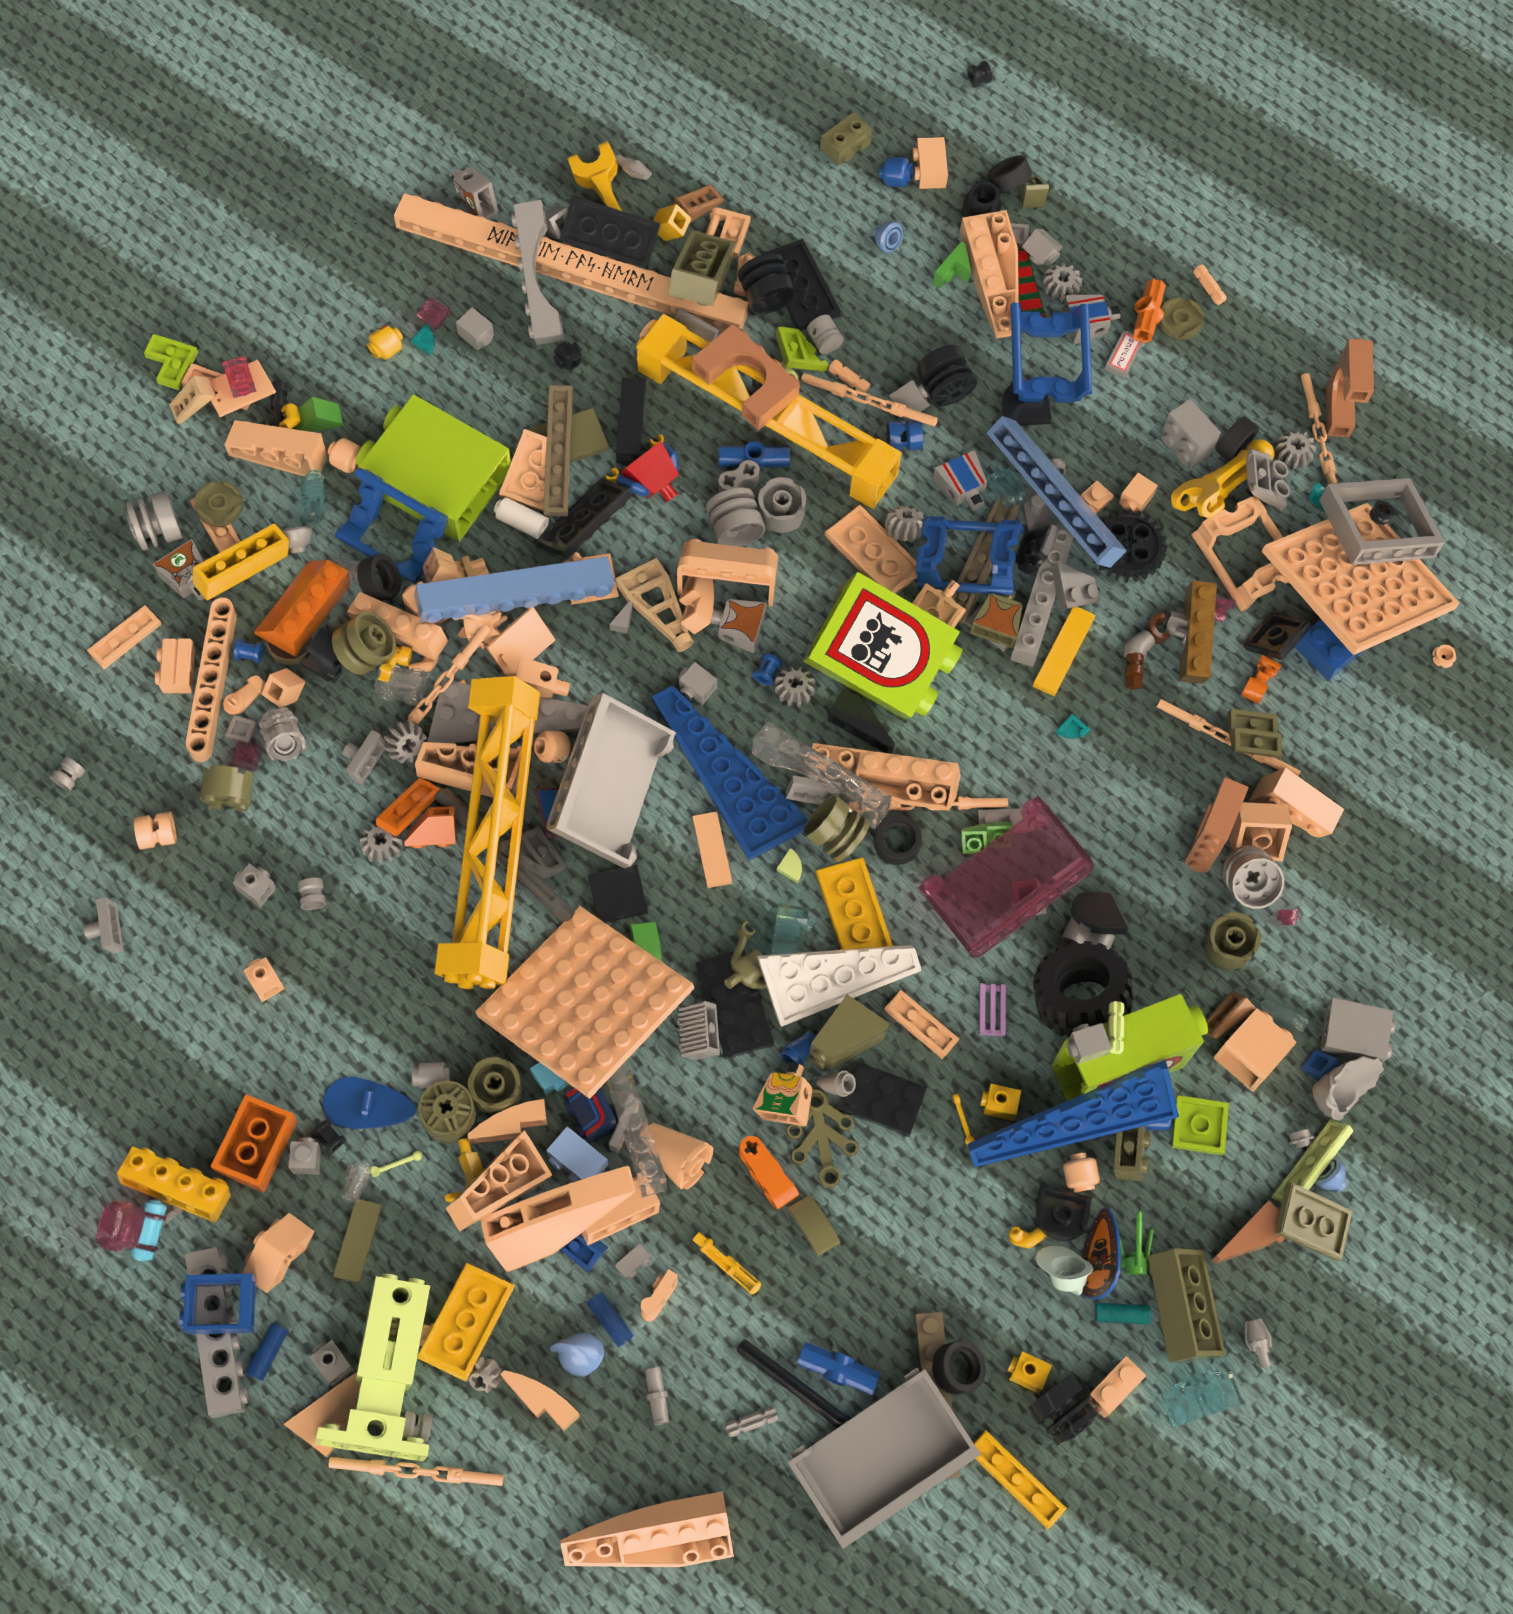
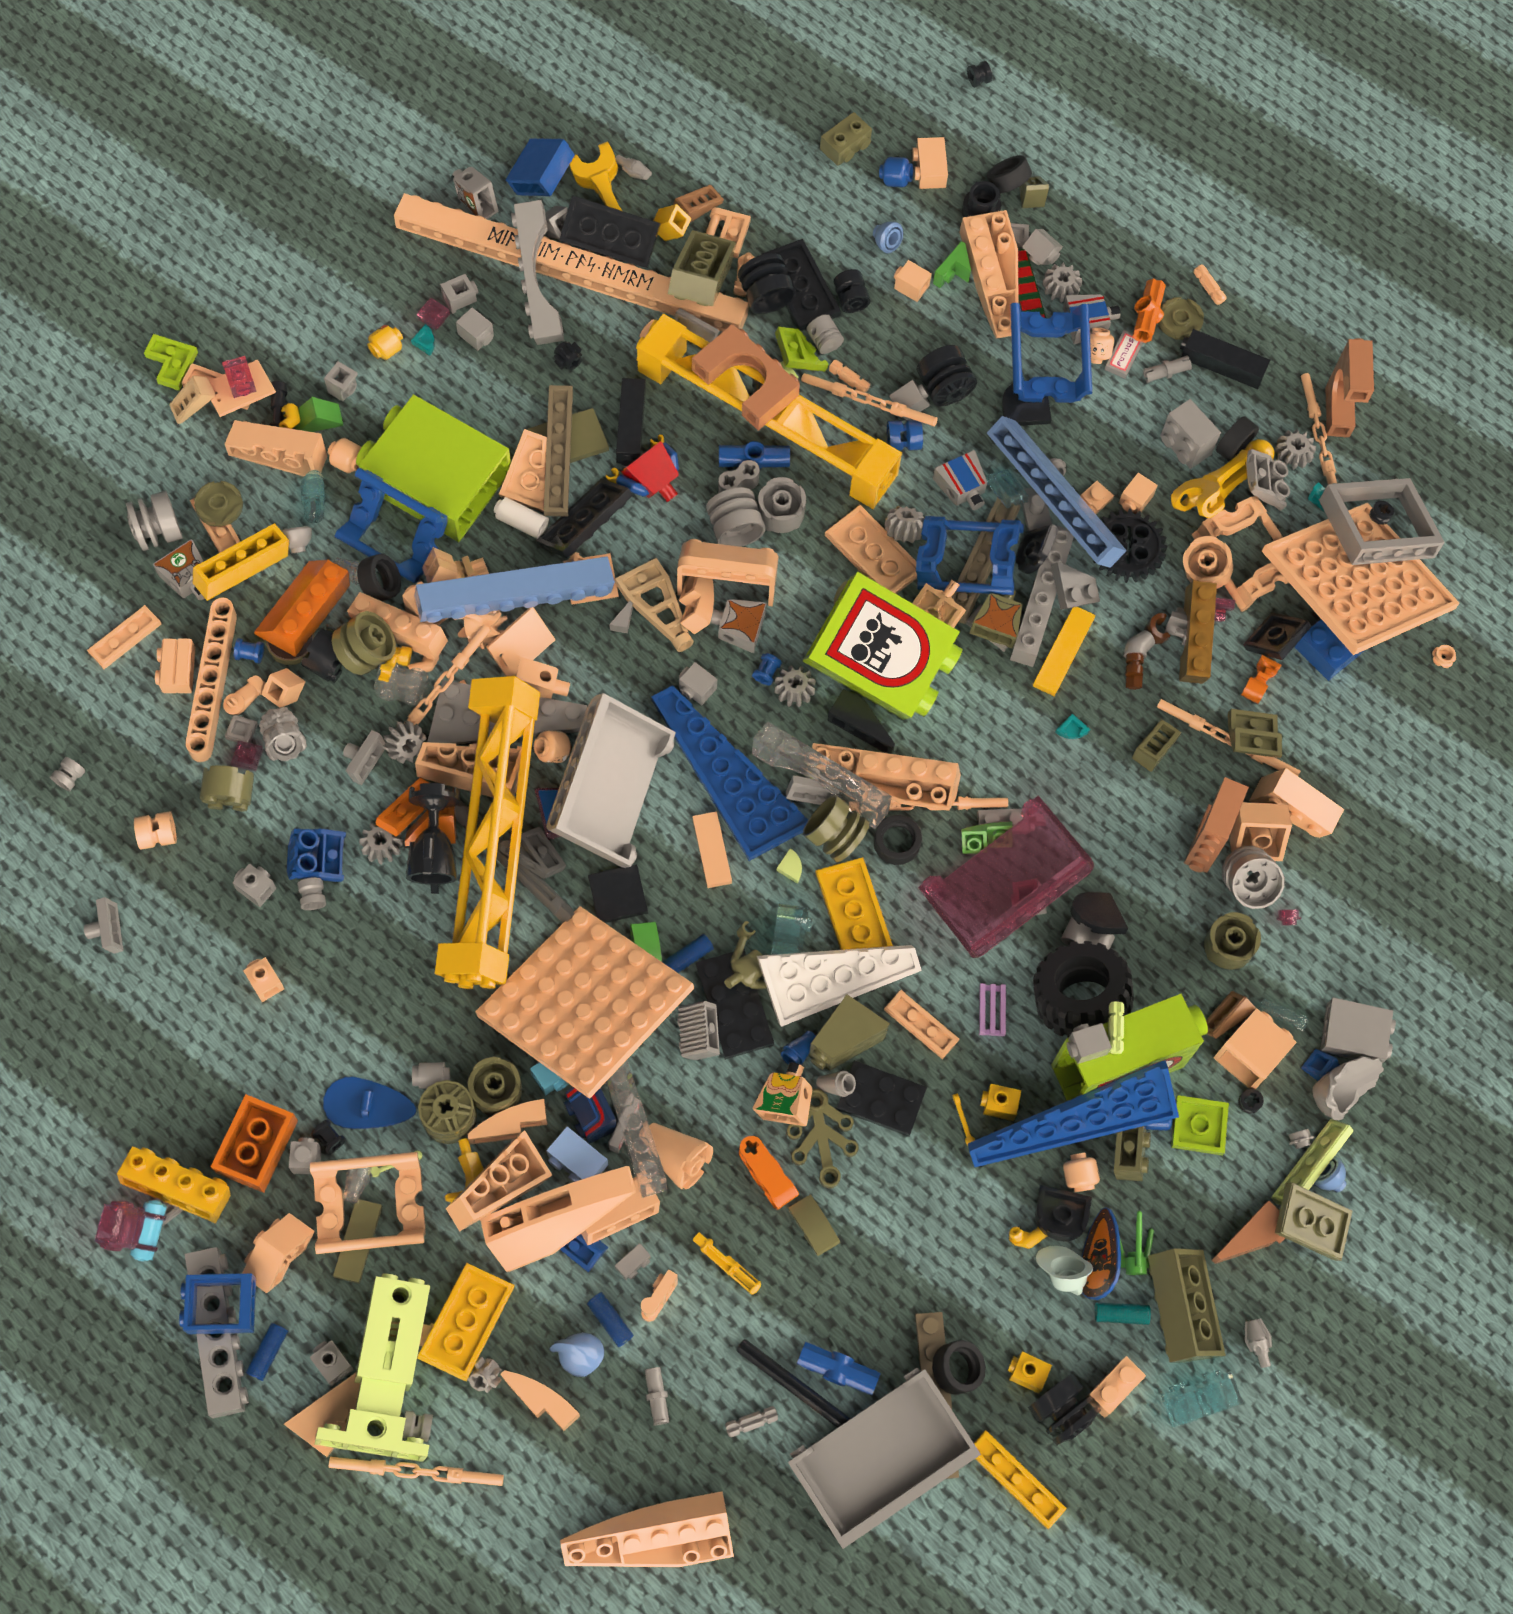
(319, 850): none -> blue slope
(331, 1197): none -> light nougat piece
(344, 384): none -> light grey brick
(432, 855): none -> black piece
(459, 292): none -> light grey brick
(540, 167): none -> blue brick
(703, 945): none -> blue piece
(851, 291): none -> black wheel
(912, 280): none -> light nougat brick
(1101, 345): none -> light nougat head
(1148, 757): none -> olive slope
(1167, 369): none -> light grey pin
(1208, 549): none -> light nougat brick
(1225, 358): none -> black brick
(1244, 1107): none -> black bush

